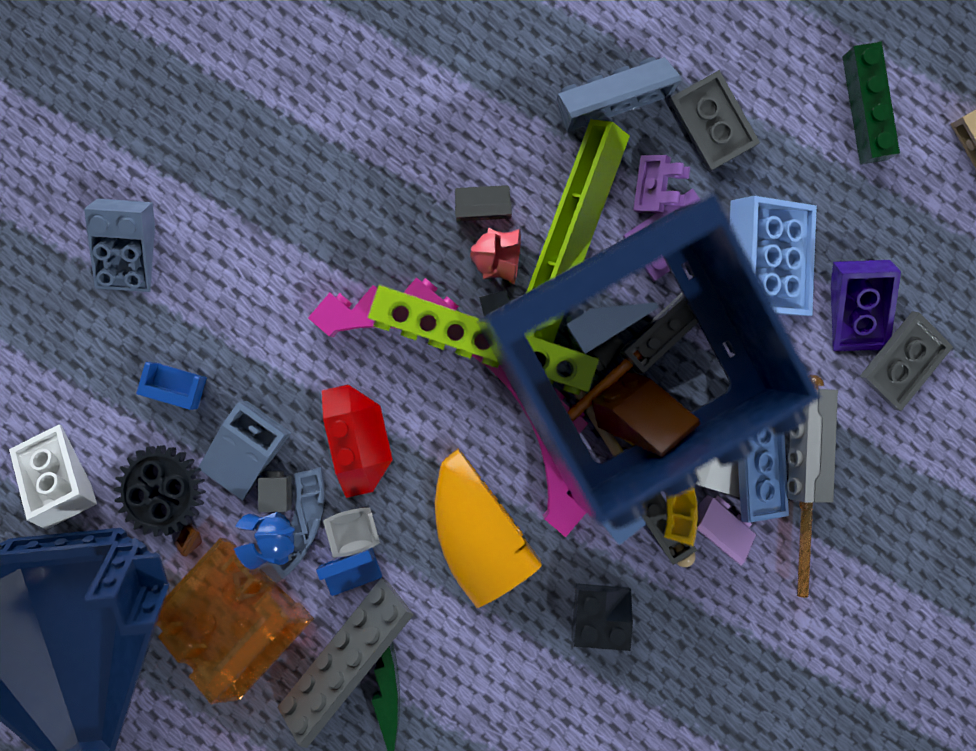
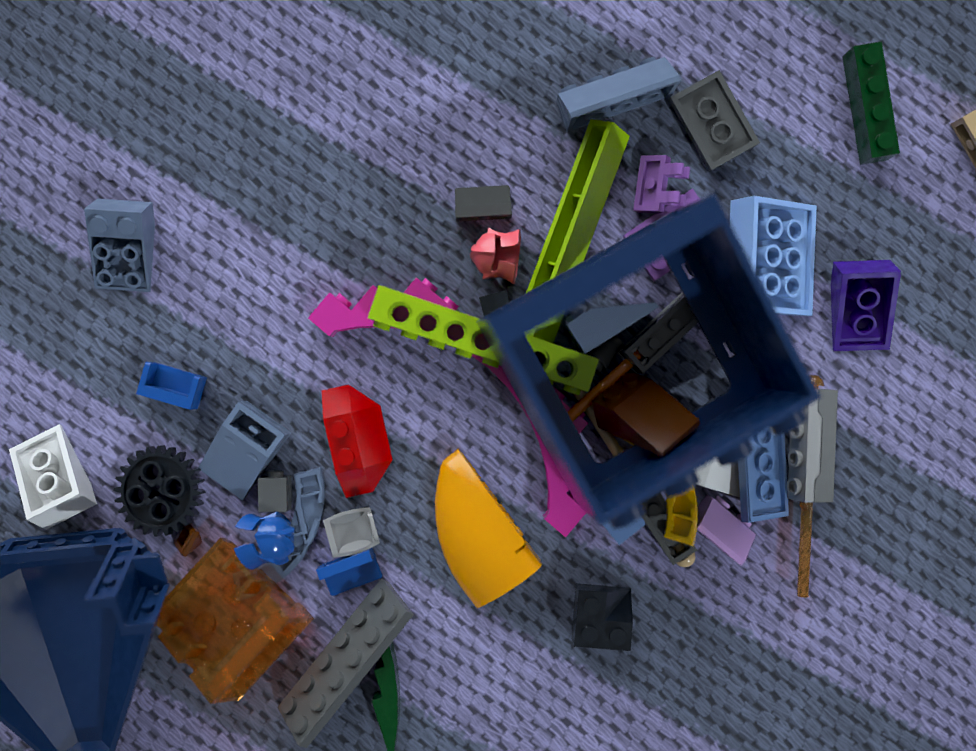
(906, 361): dark grey plate -> none

